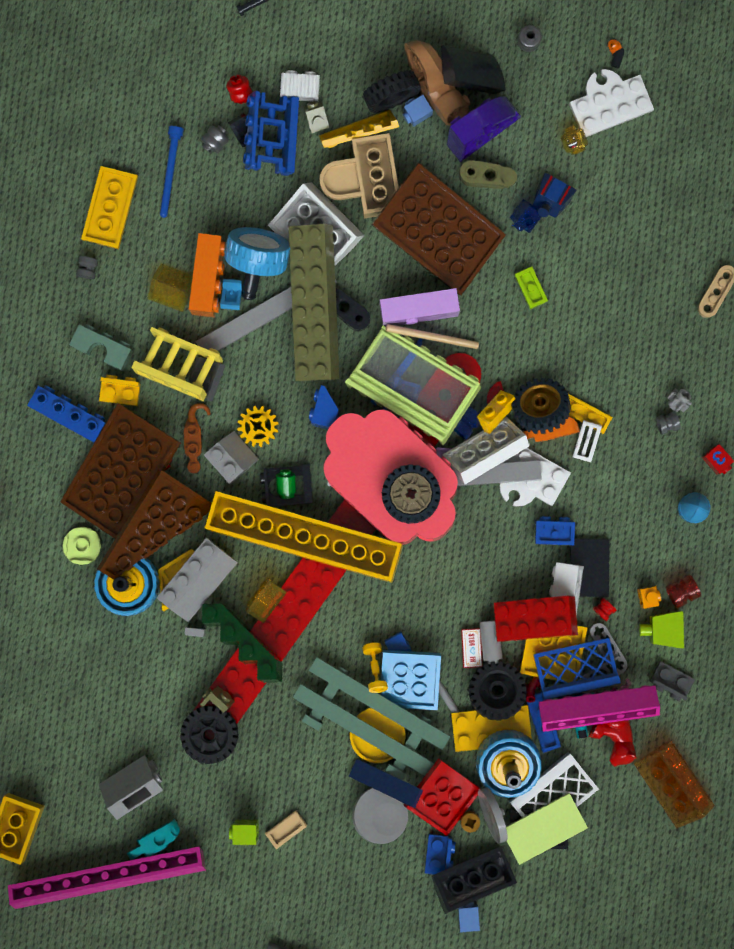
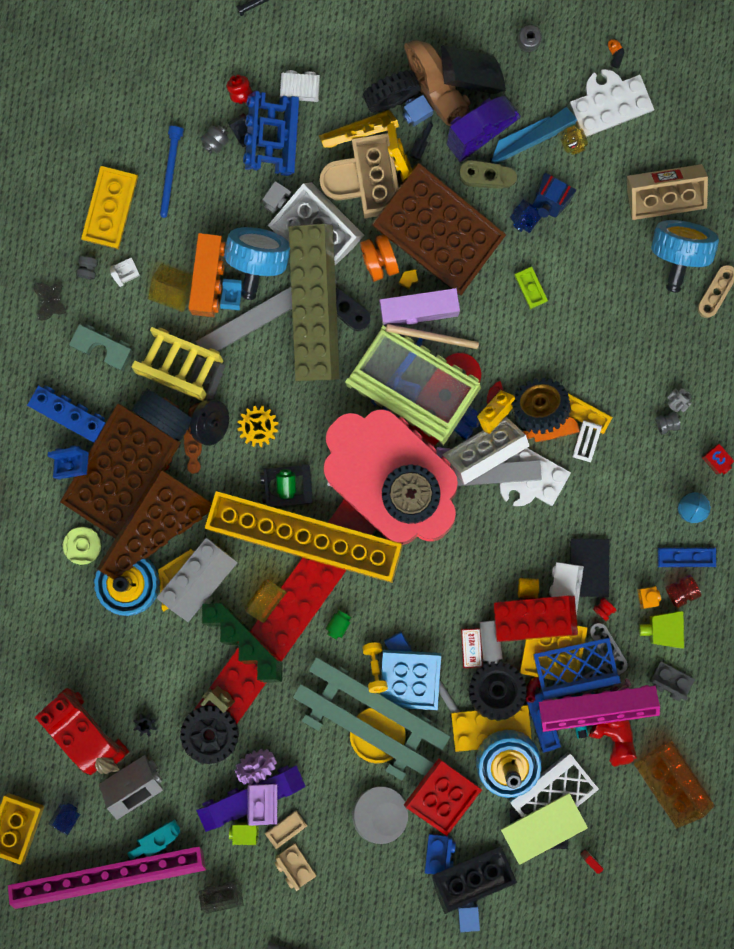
(51, 300): none -> clear smoke piece
(64, 818): none -> clear blue brick
(69, 462): none -> blue bracket
(80, 734): none -> red piece
(119, 391): yellow bracket -> none
(124, 271): none -> white tile
(140, 727): none -> black gear
(162, 414): none -> black wheel
(199, 632): light grey tile -> none
(209, 422): none -> black wheel
(221, 897): none -> clear smoke brick
(231, 457): light grey slope -> none
(235, 805): none -> dark purple brick
(255, 766): none -> lavender gear
(262, 804): none -> lavender plate
(276, 197): none -> light grey brick
(295, 867): none -> tan bracket
(316, 116): bracket -> none
(325, 411): blue slope -> none
(338, 625): none -> green brick
(379, 257): none -> orange wheel
(385, 783): dark blue tile -> none
(396, 150): none -> yellow wing
(408, 278): none -> yellow piece
(421, 144): none -> black axle
(468, 818): pearl gold wheel -> none
(493, 815): light grey piece -> none
(528, 588): none -> yellow piece
(533, 135): none -> dark azure wedge
(554, 531): blue bracket -> none
(591, 861): none -> red tile
(667, 191): none -> tan slope
(683, 246): none -> dark azure wheel
(686, 557): none -> blue tile

